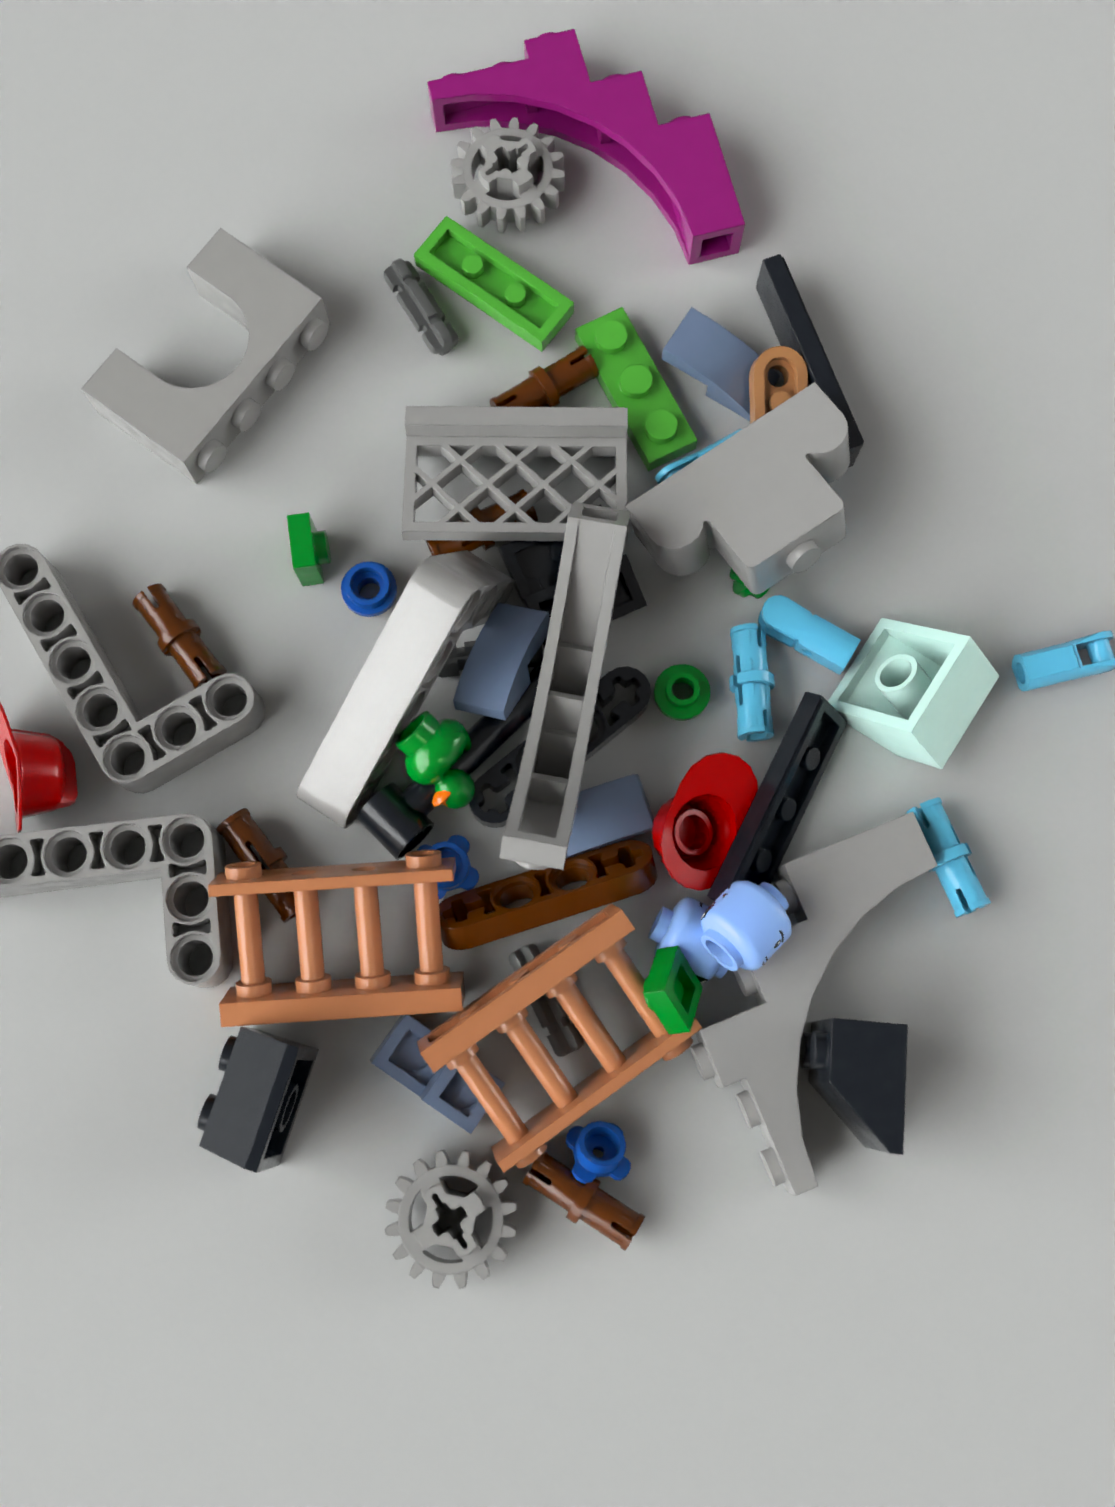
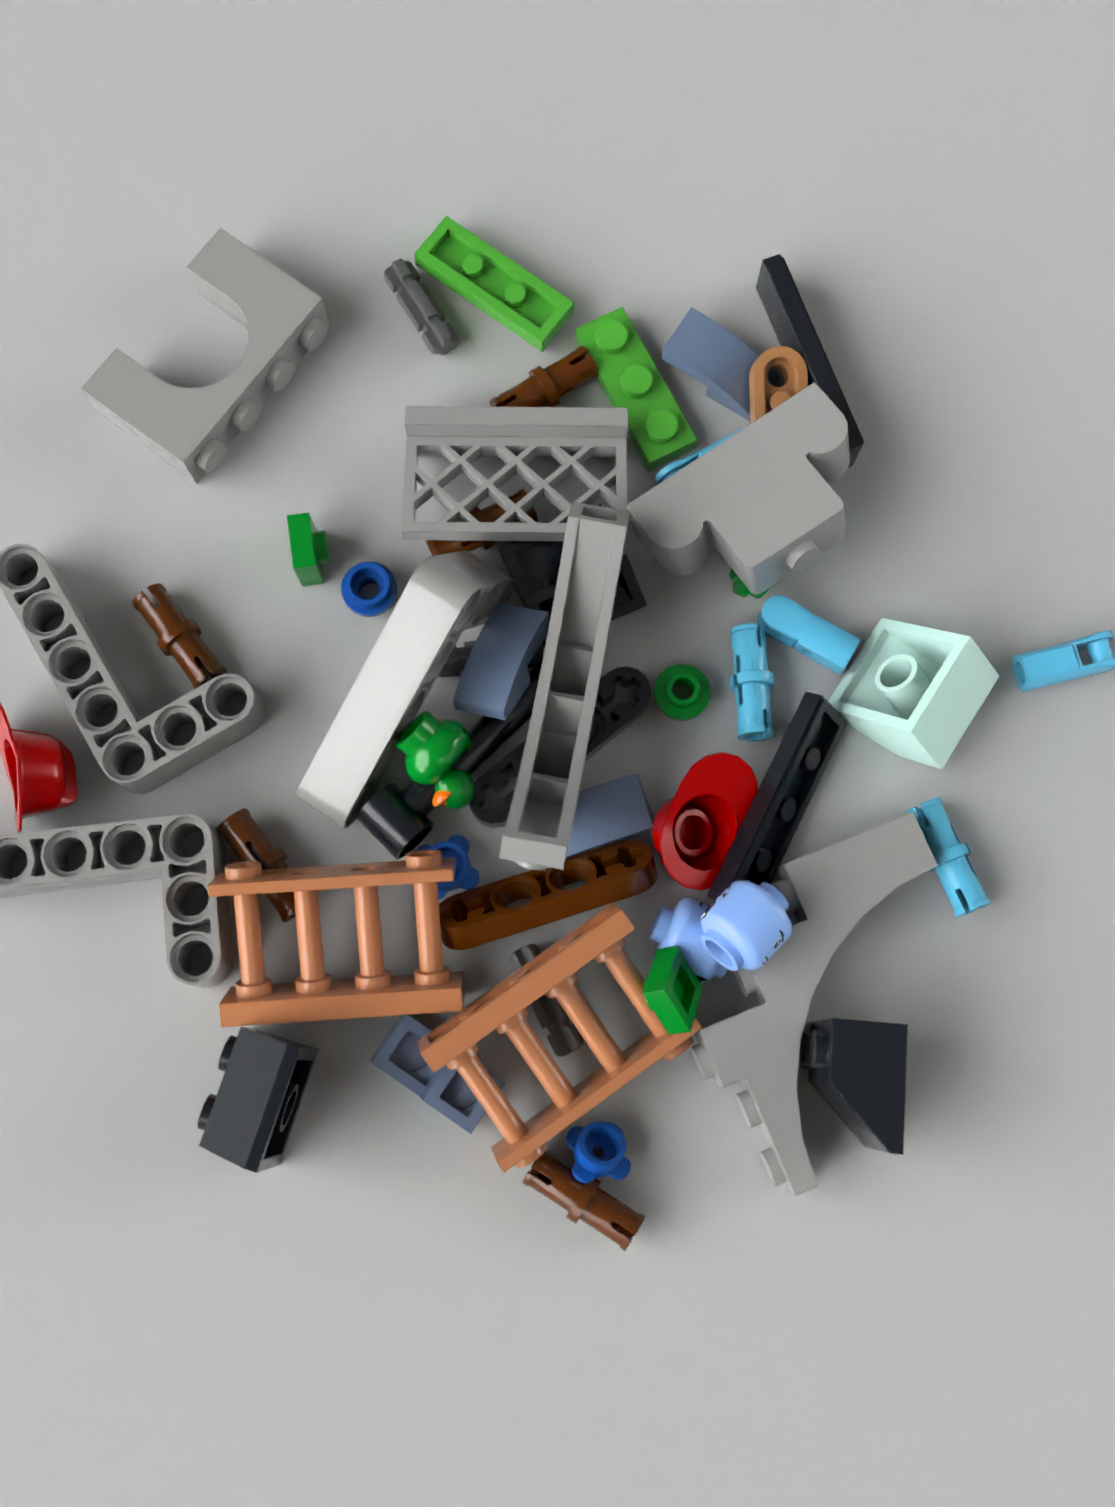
(430, 1233): light grey gear -> none
(507, 175): light grey gear -> none
(615, 119): magenta arch -> none

